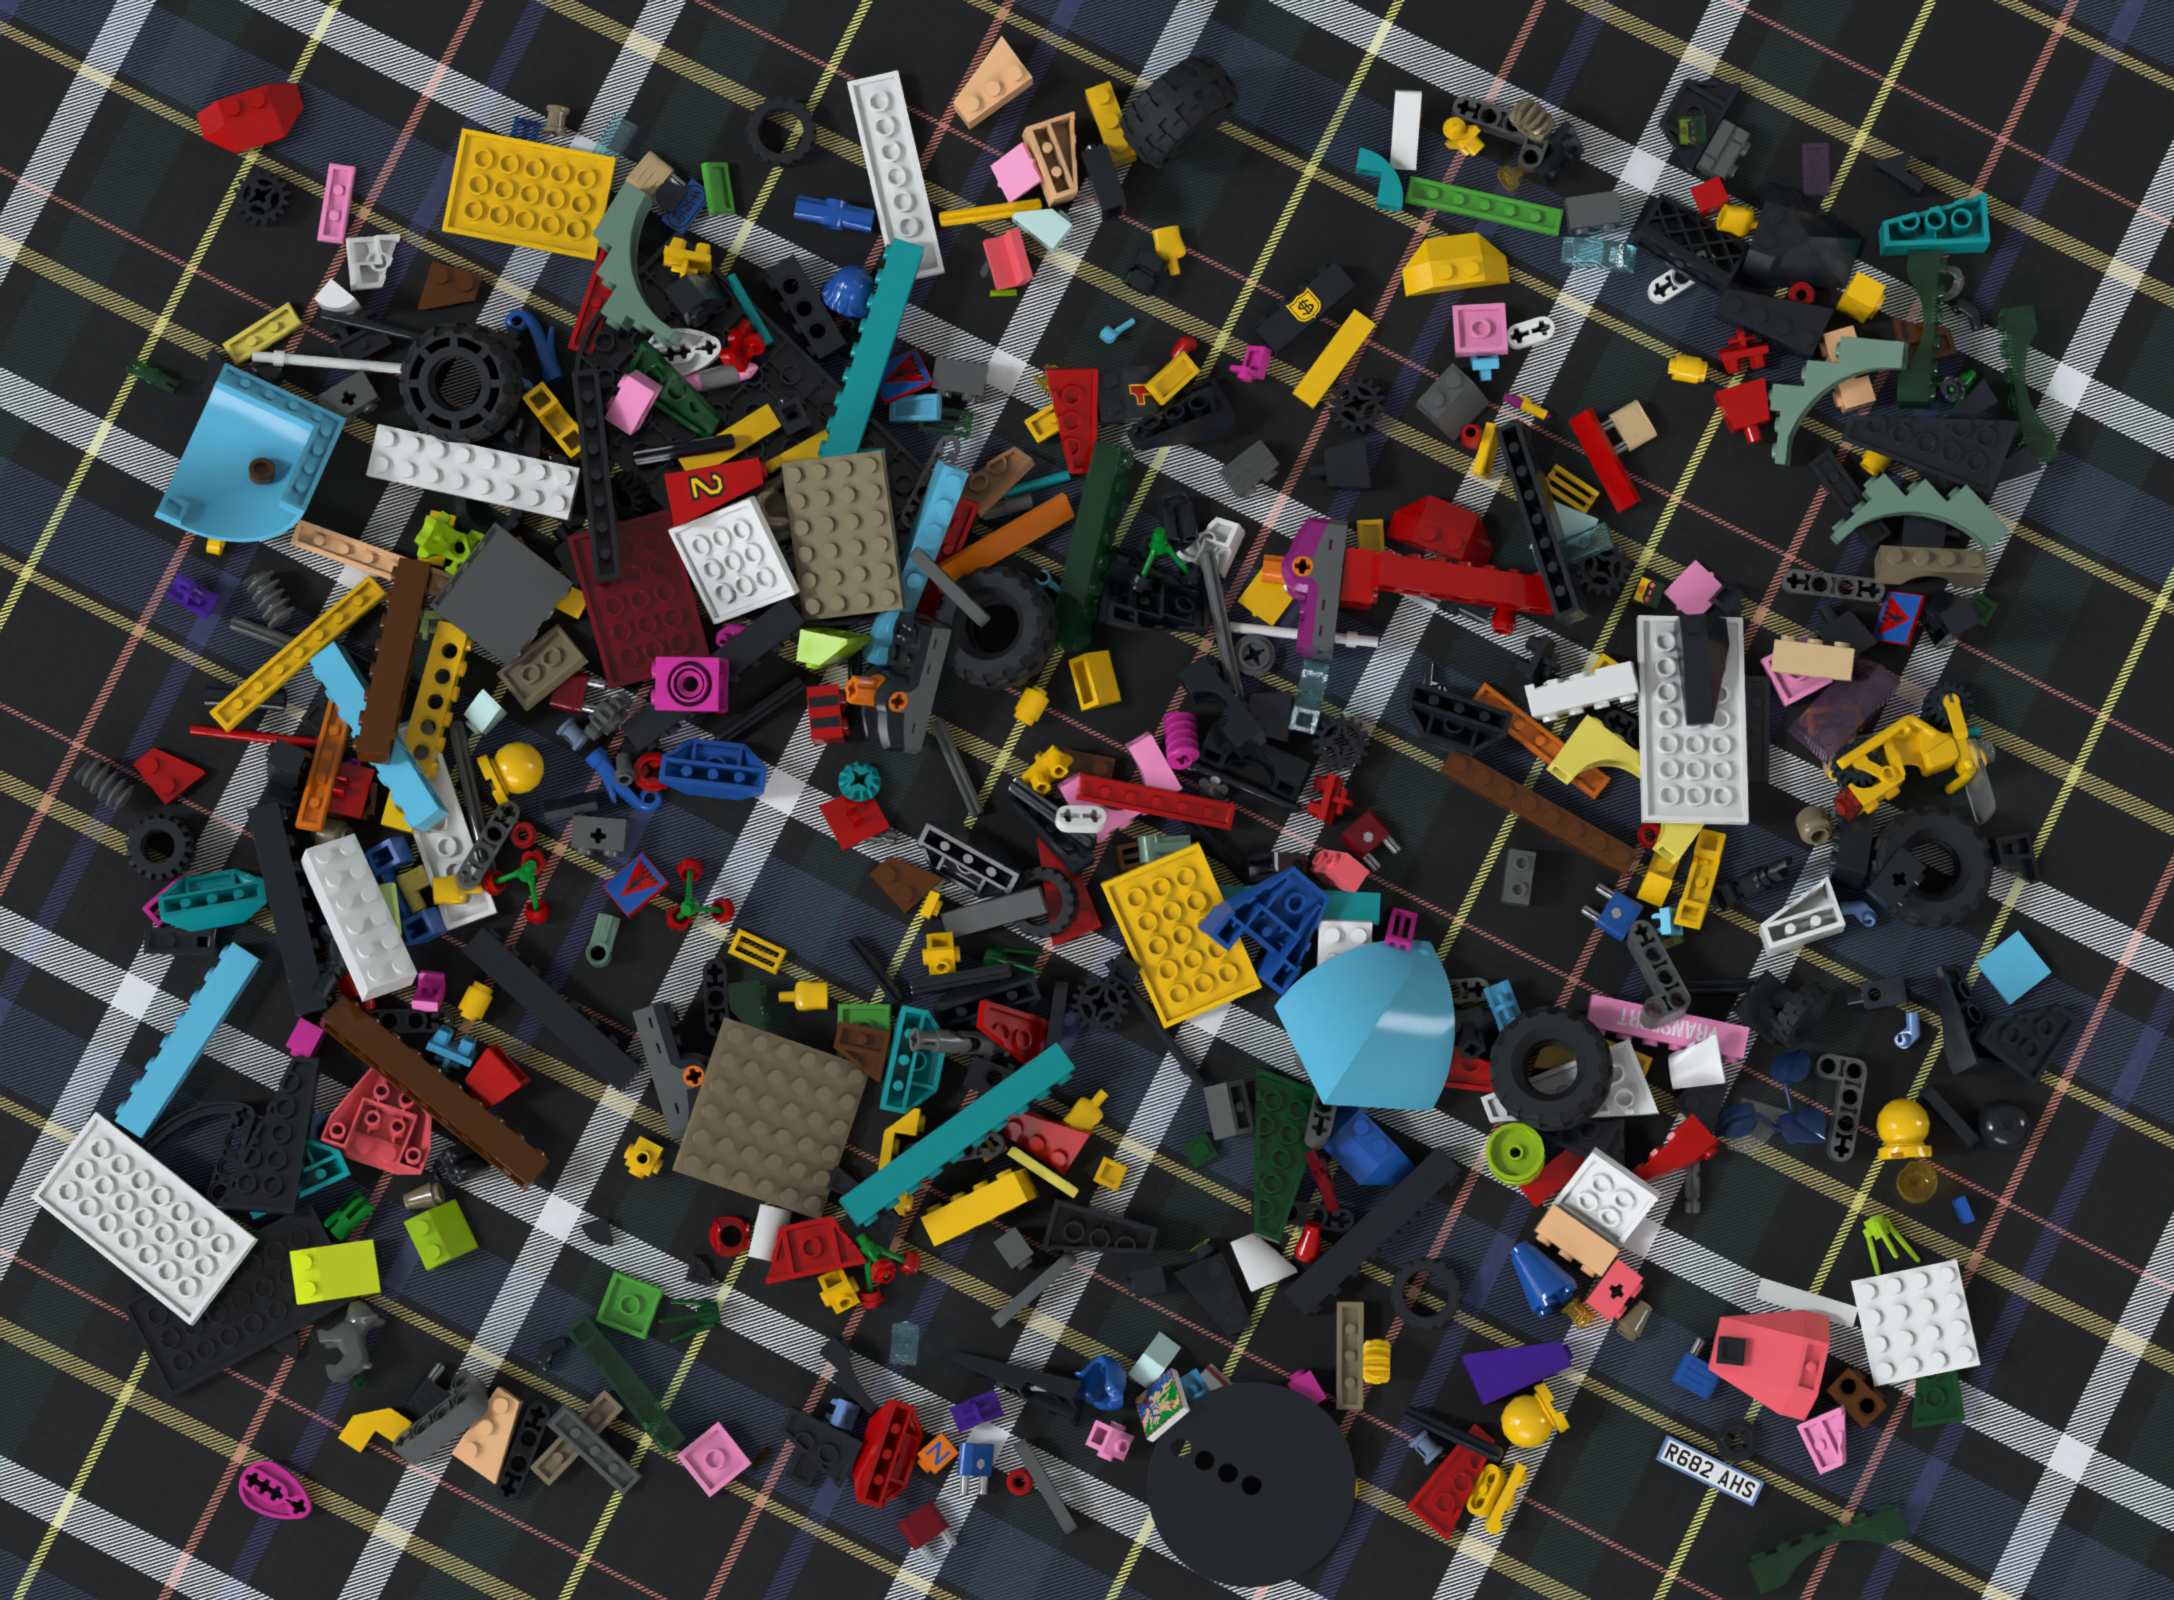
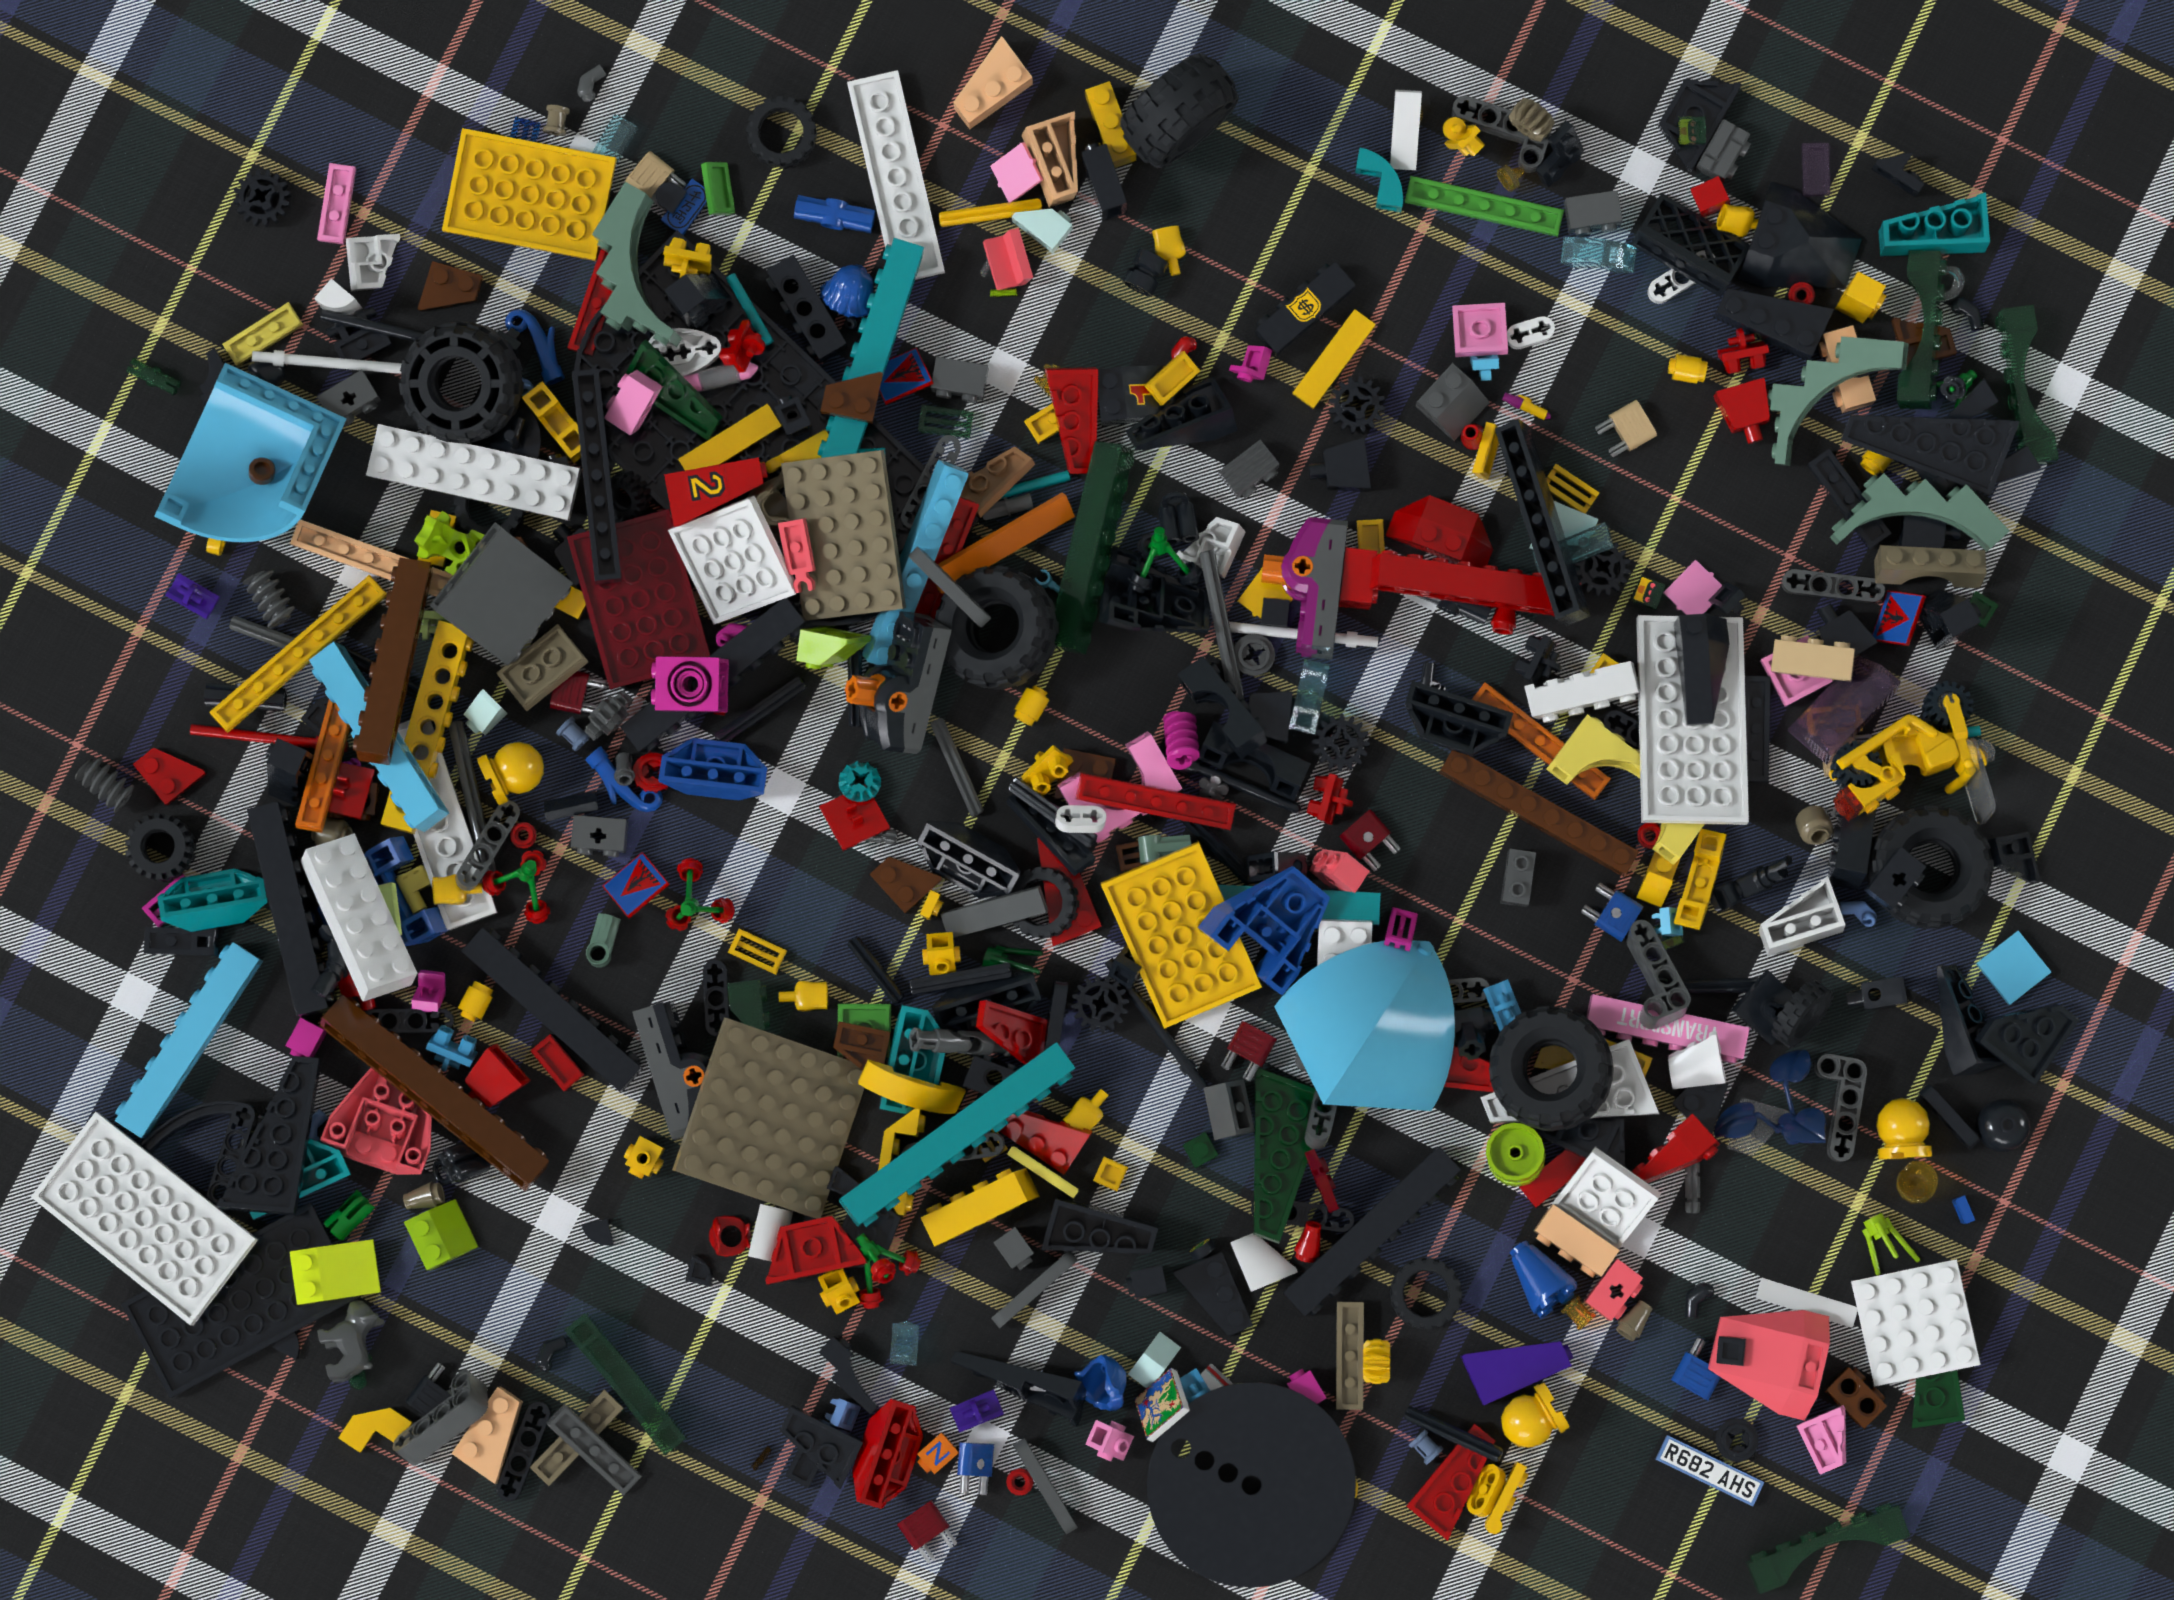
(252, 117): red wedge -> none
(263, 1502): dark pink piece -> none
(557, 1062): none -> red tile
(587, 81): none -> dark grey arm
(629, 1305): bright green tile -> none
(683, 449): black axle -> none
(707, 1313): dark green plant -> none
(714, 1459): bright pink plate -> none
(797, 552): none -> coral plate
(826, 714): red brick -> none
(853, 398): none -> reddish brown wing
(909, 1090): none -> yellow slope
(916, 409): medium azure tile -> none
(1094, 680): yellow brick -> none
(1109, 335): medium azure hand -> none
(1251, 1045): none -> dark red piece
(1275, 612): none -> black tile
(1365, 1149): blue wedge -> none
(1454, 264): yellow wedge -> none
(1604, 460): red tile -> none
(1696, 1296): none -> black arm
(1910, 1033): medium blue arm -> none

